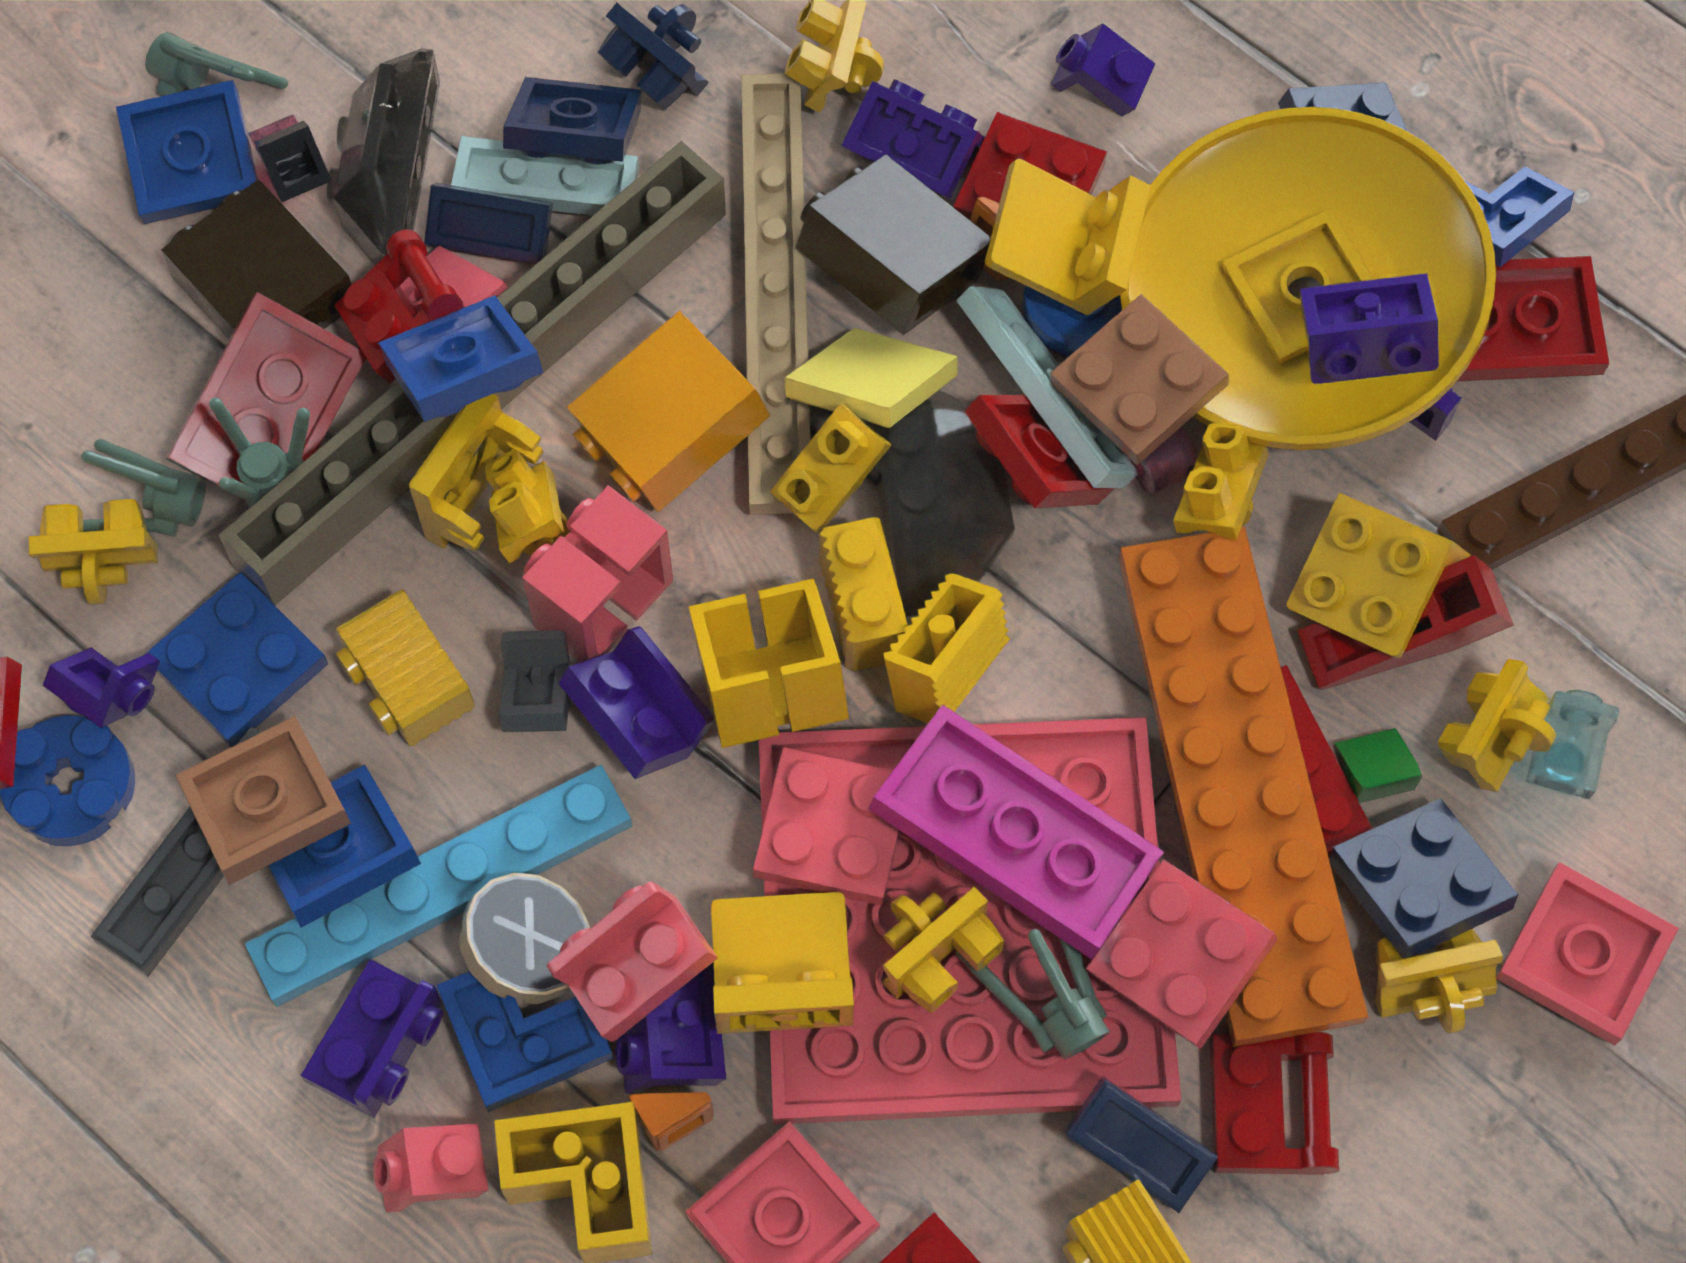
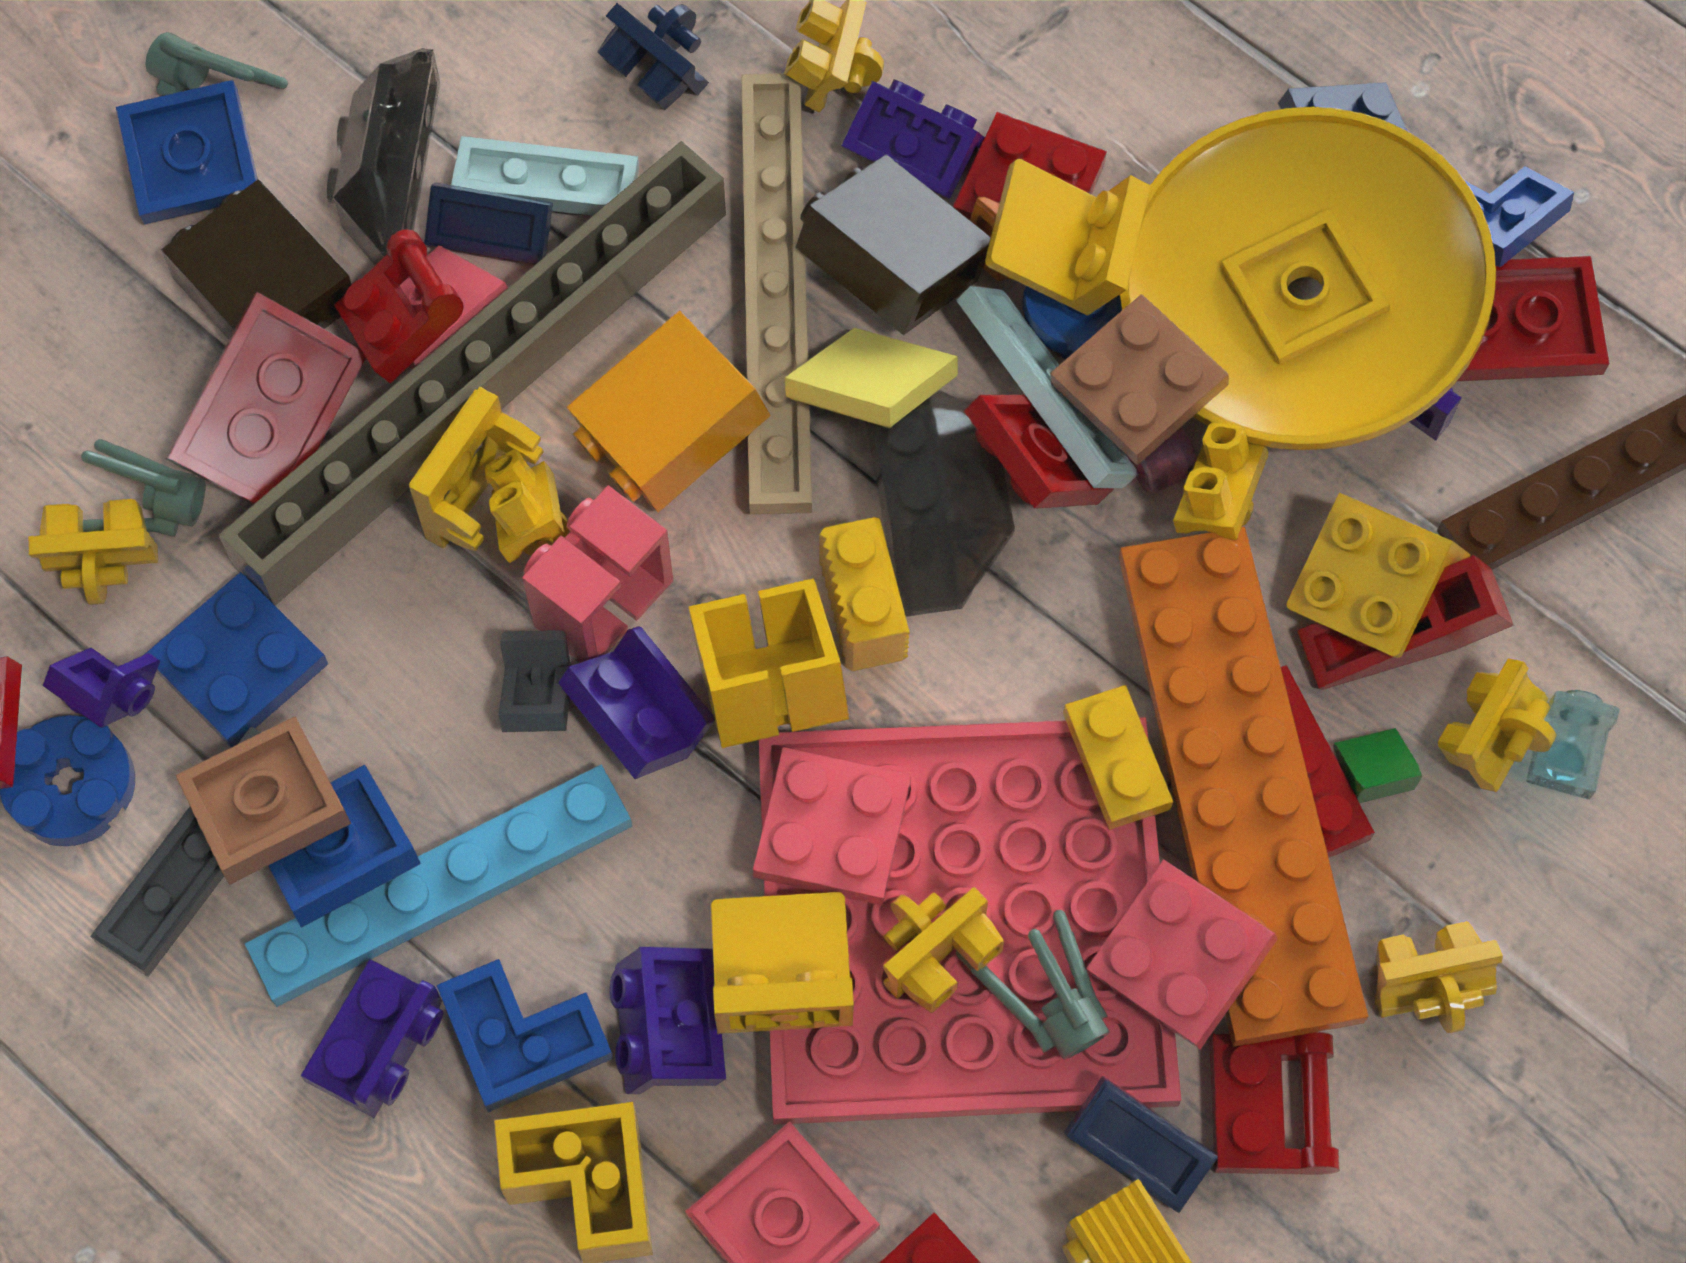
(263, 463): sand green plant -> none
(289, 157): black leg -> none
(404, 668): yellow brick -> none
(430, 1165): coral bracket -> none
(461, 358): blue plate -> none
(515, 931): tile -> none
(572, 120): dark blue plate -> none
(632, 959): coral bracket -> none
(671, 1115): orange slope -> none
(830, 468): yellow hips -> none
(946, 647): yellow brick -> none
(1016, 831): dark pink plate -> none
(1104, 67): dark purple bracket -> none
(1117, 757): none -> yellow plate
(1370, 328): dark purple bracket -> none
(1423, 878): plate -> none
(1587, 953): coral plate -> none

